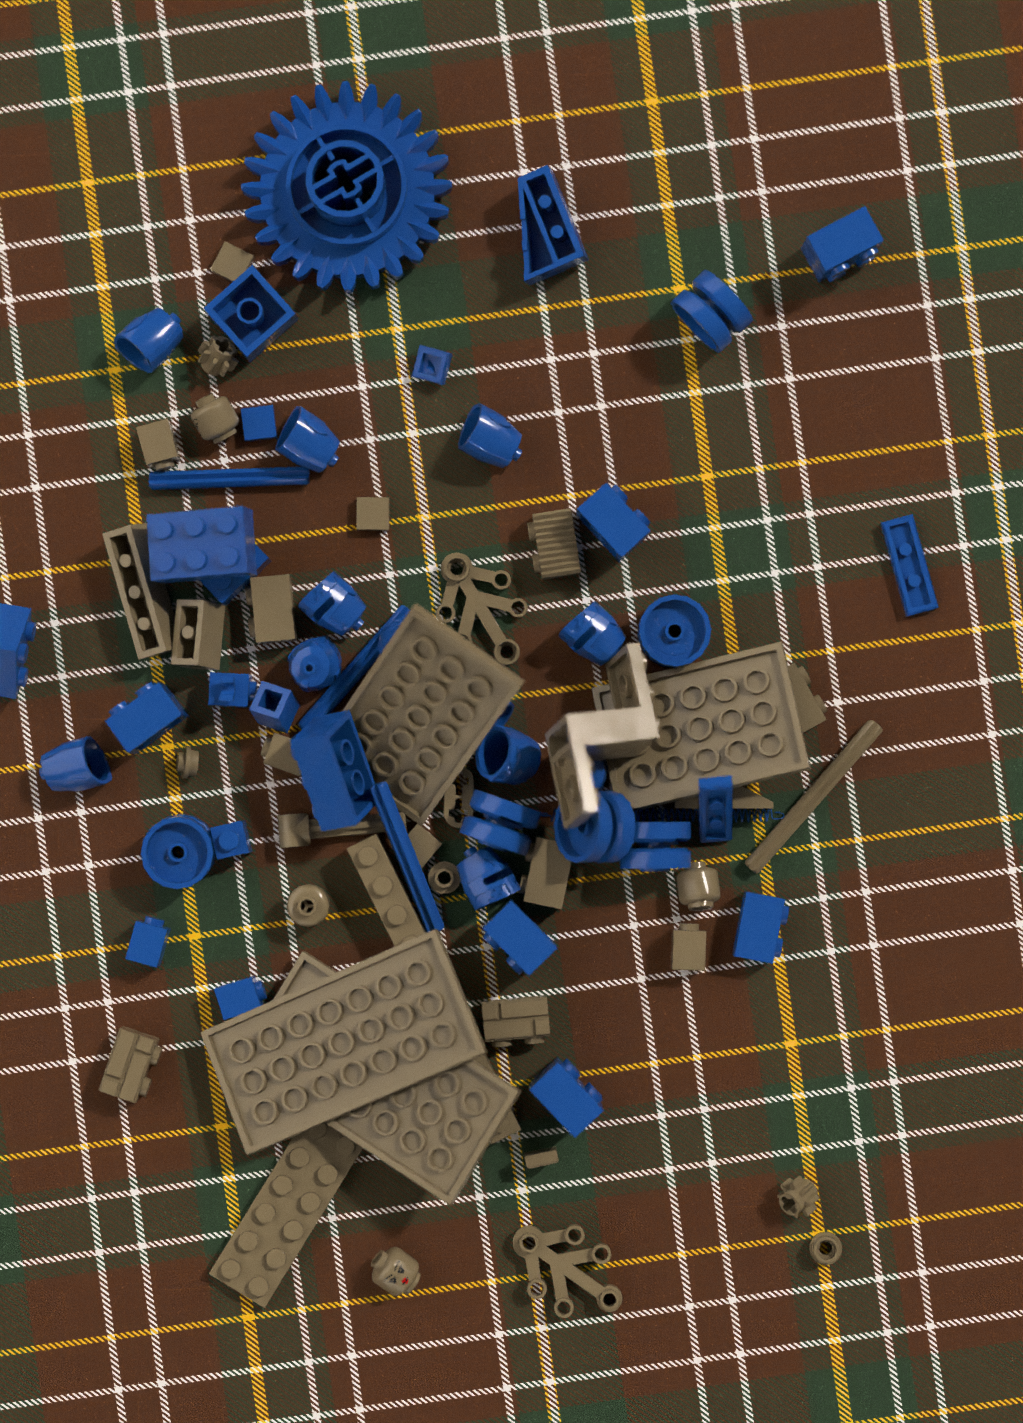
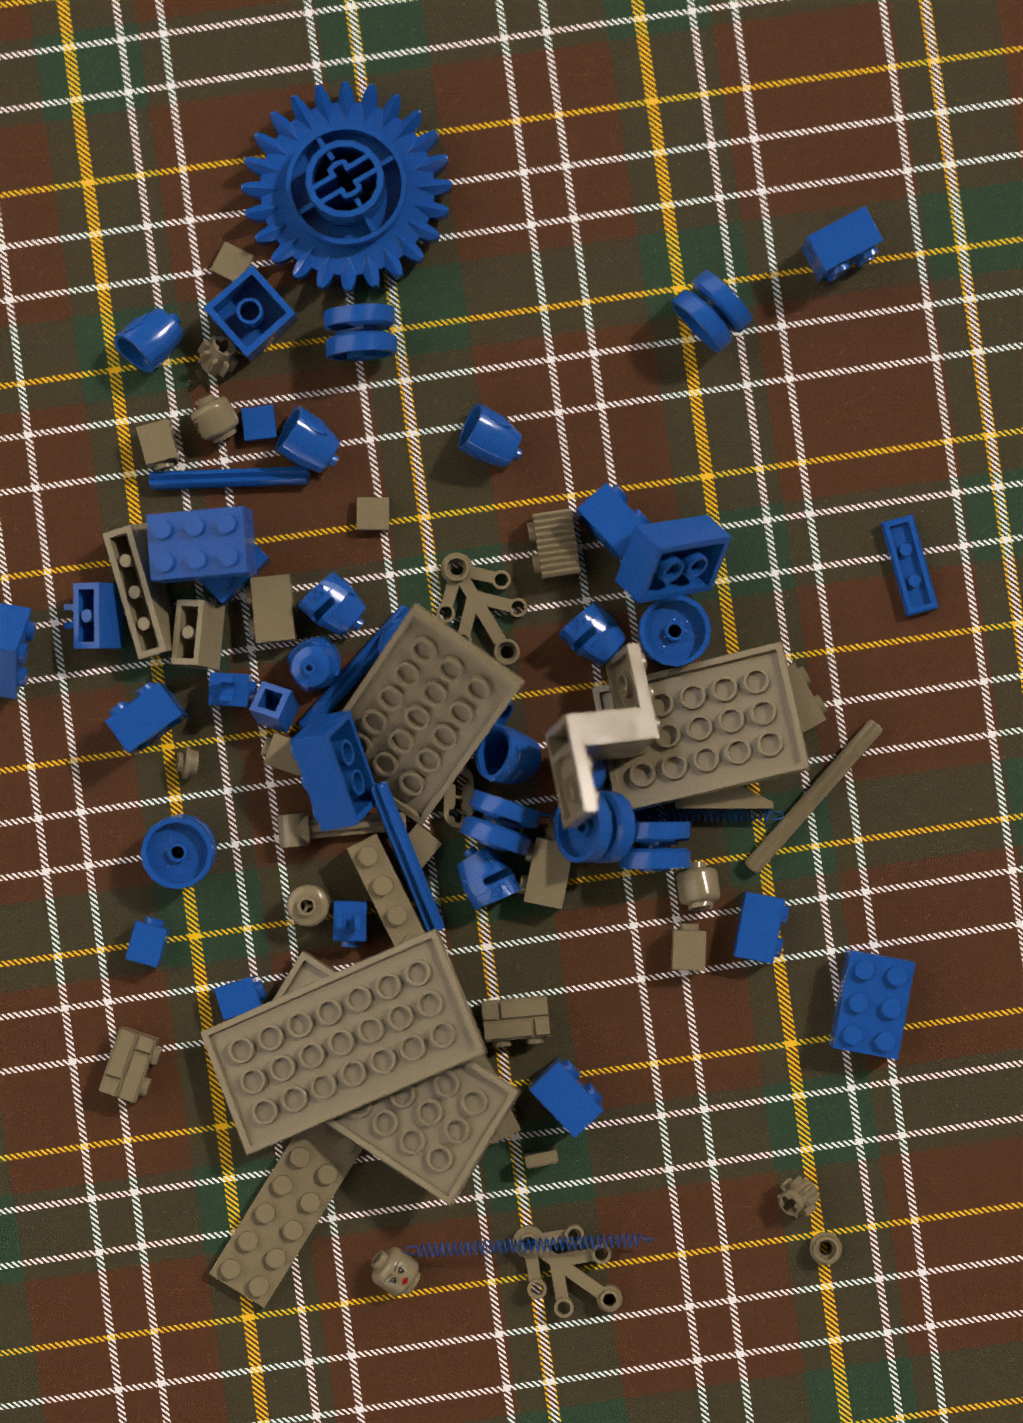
(67, 767): blue helmet -> none
(96, 616): none -> blue brick
(231, 839): blue brick -> none
(350, 922): none -> blue brick
(360, 332): none -> blue wheel
(432, 364): blue tile -> none
(436, 870): dark tan plate -> none
(518, 938): blue brick -> none
(522, 1241): none -> blue piece
(548, 230): blue wedge -> none
(673, 558): none -> blue brick
(715, 809): blue tile -> none
(872, 1004): none -> blue brick

